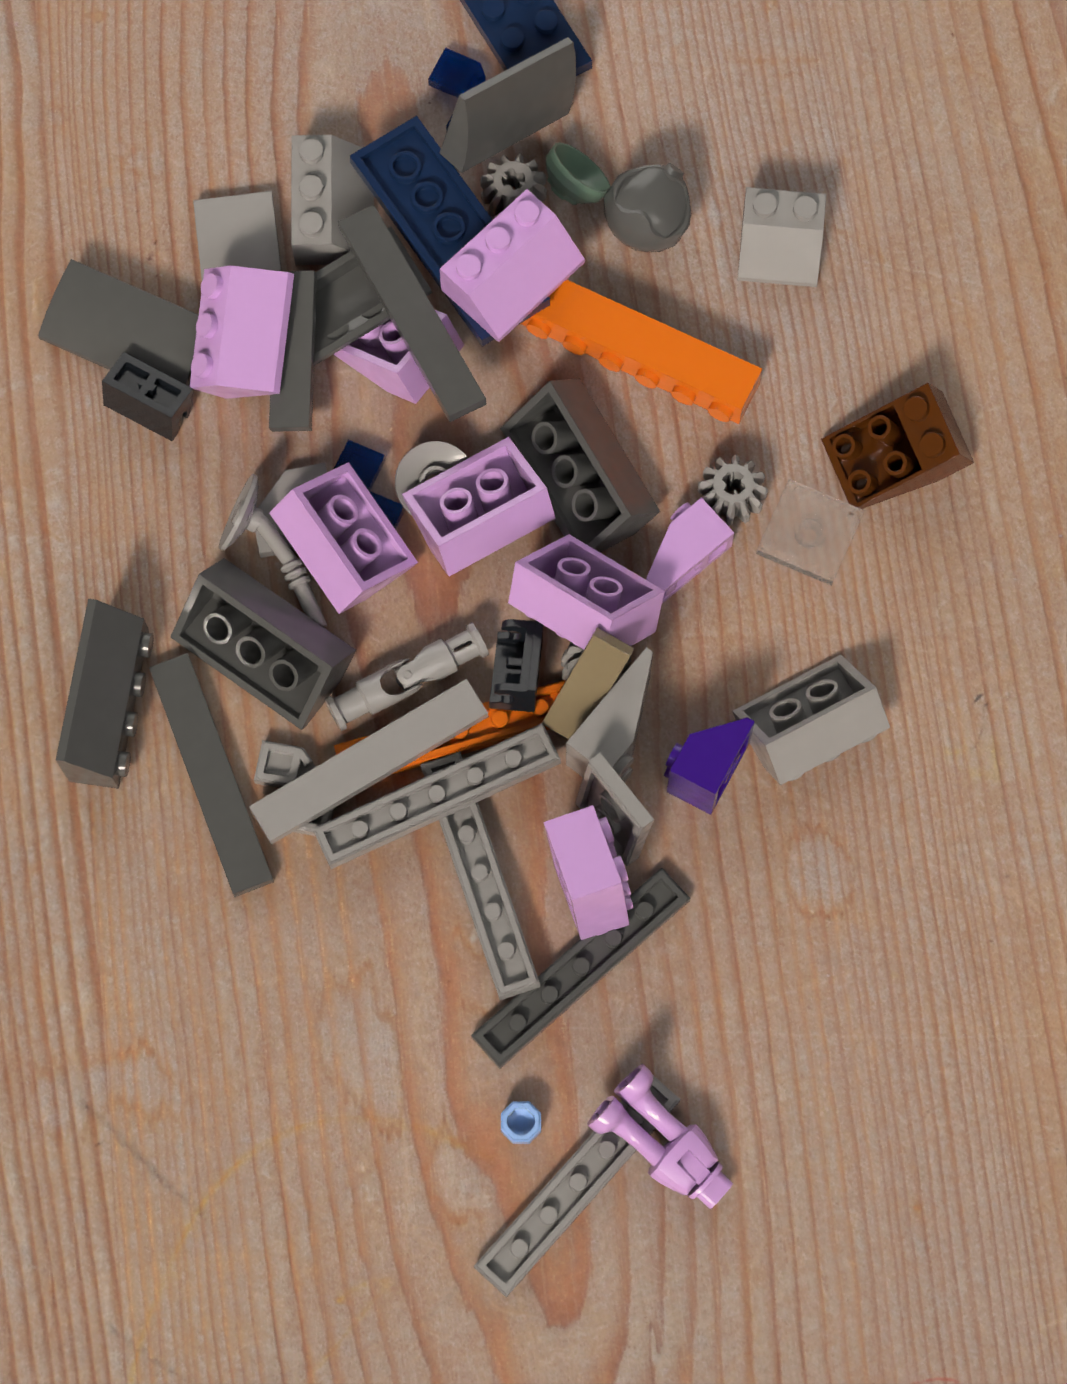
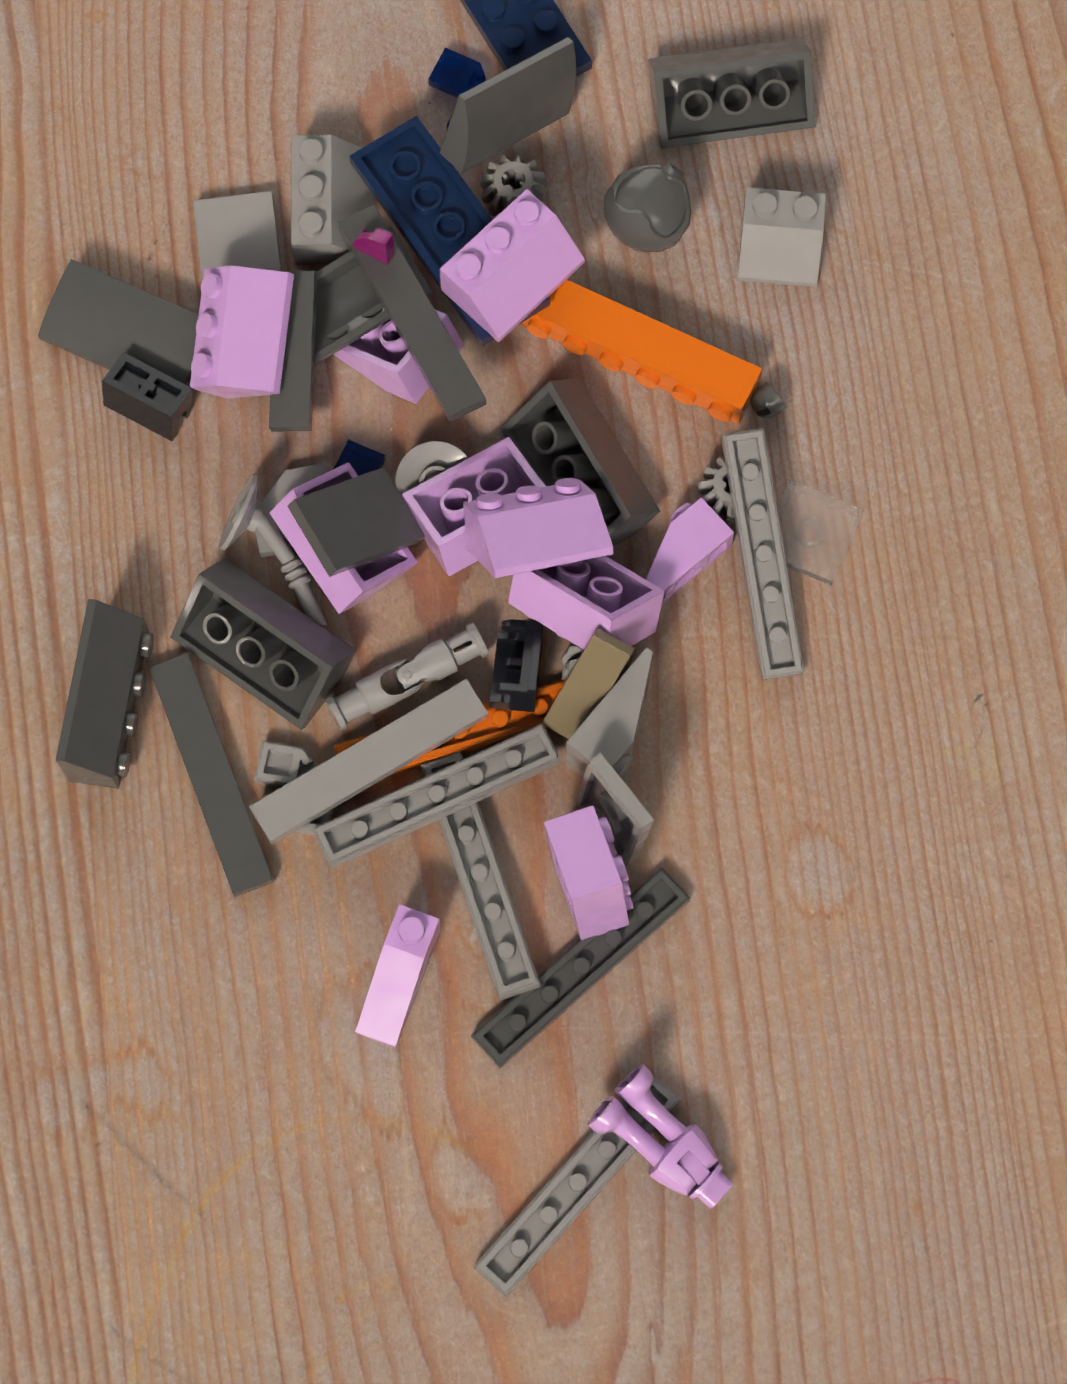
(356, 521): none -> dark grey tile
(376, 244): none -> magenta tile
(398, 975): none -> lavender slope
(520, 1122): light blue tile -> none
(536, 528): none -> lavender slope
(575, 175): sand green piece -> none
(707, 762): dark purple slope -> none
(732, 92): none -> dark grey slope
(762, 554): none -> light grey tile
(767, 402): none -> dark grey hinge
(813, 719): light grey slope -> none
(898, 448): reddish brown slope -> none

